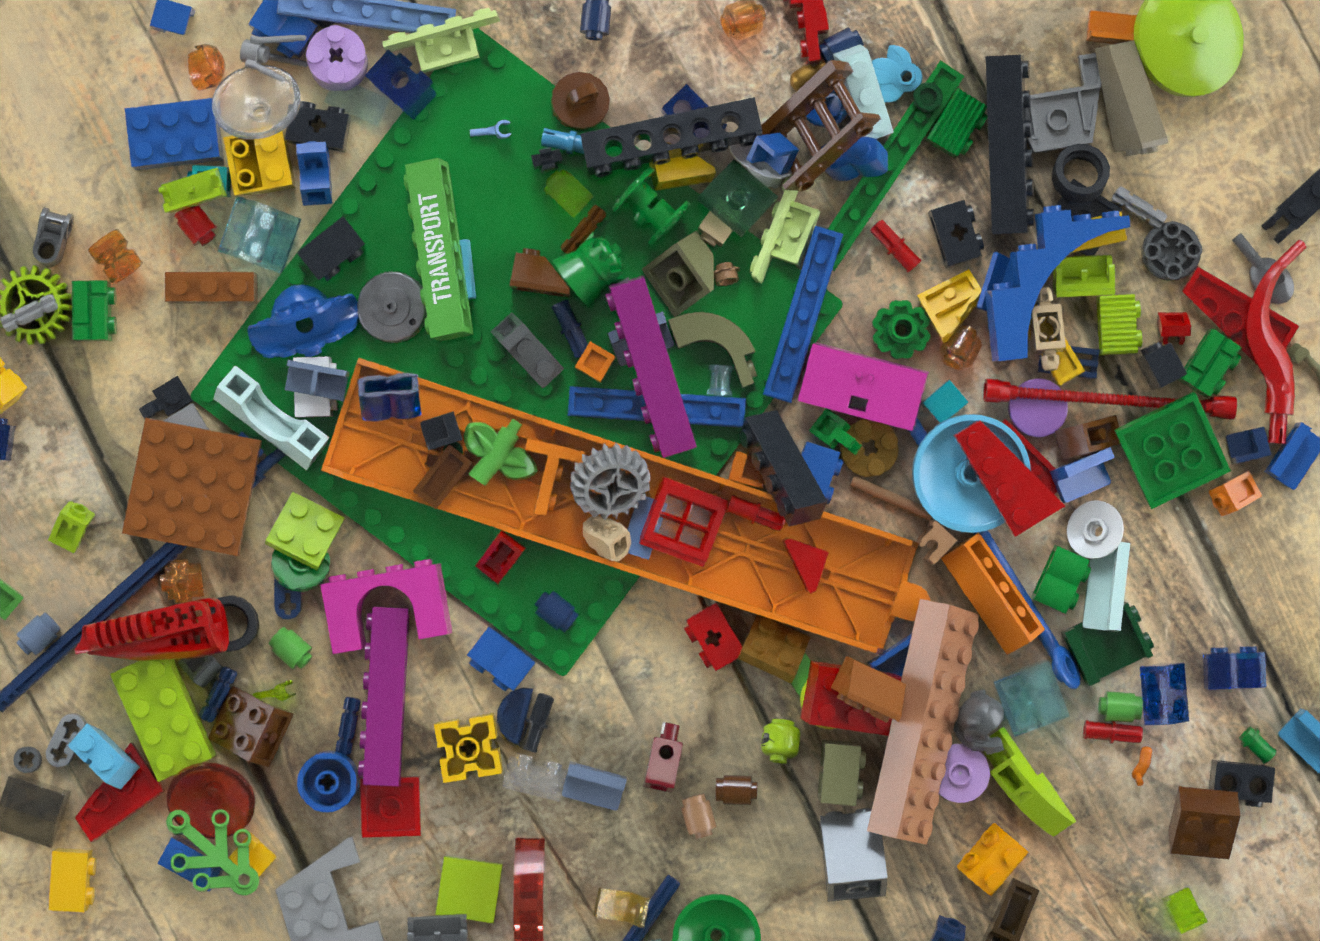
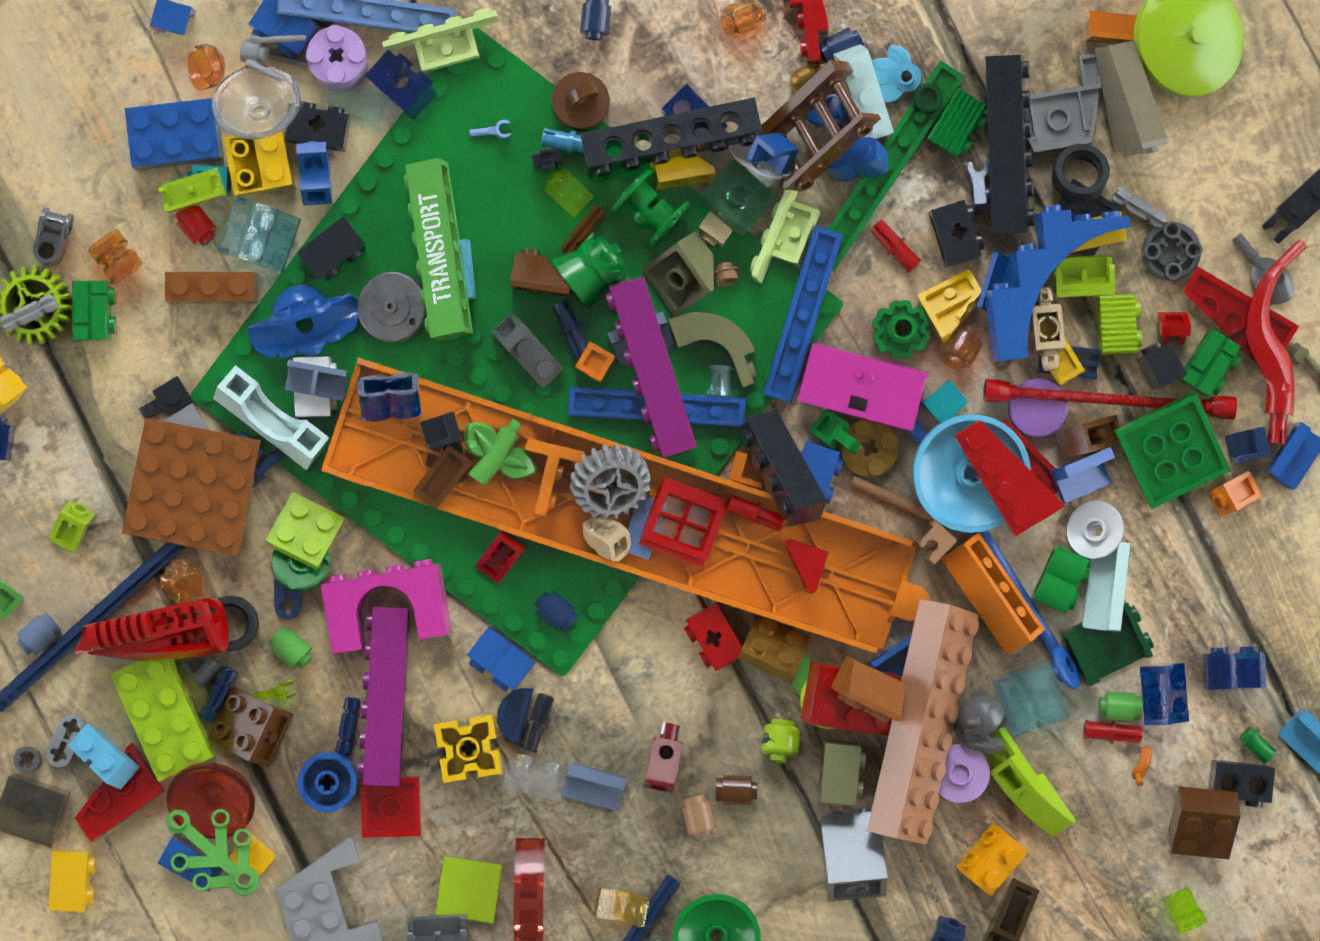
(979, 193): none -> plate

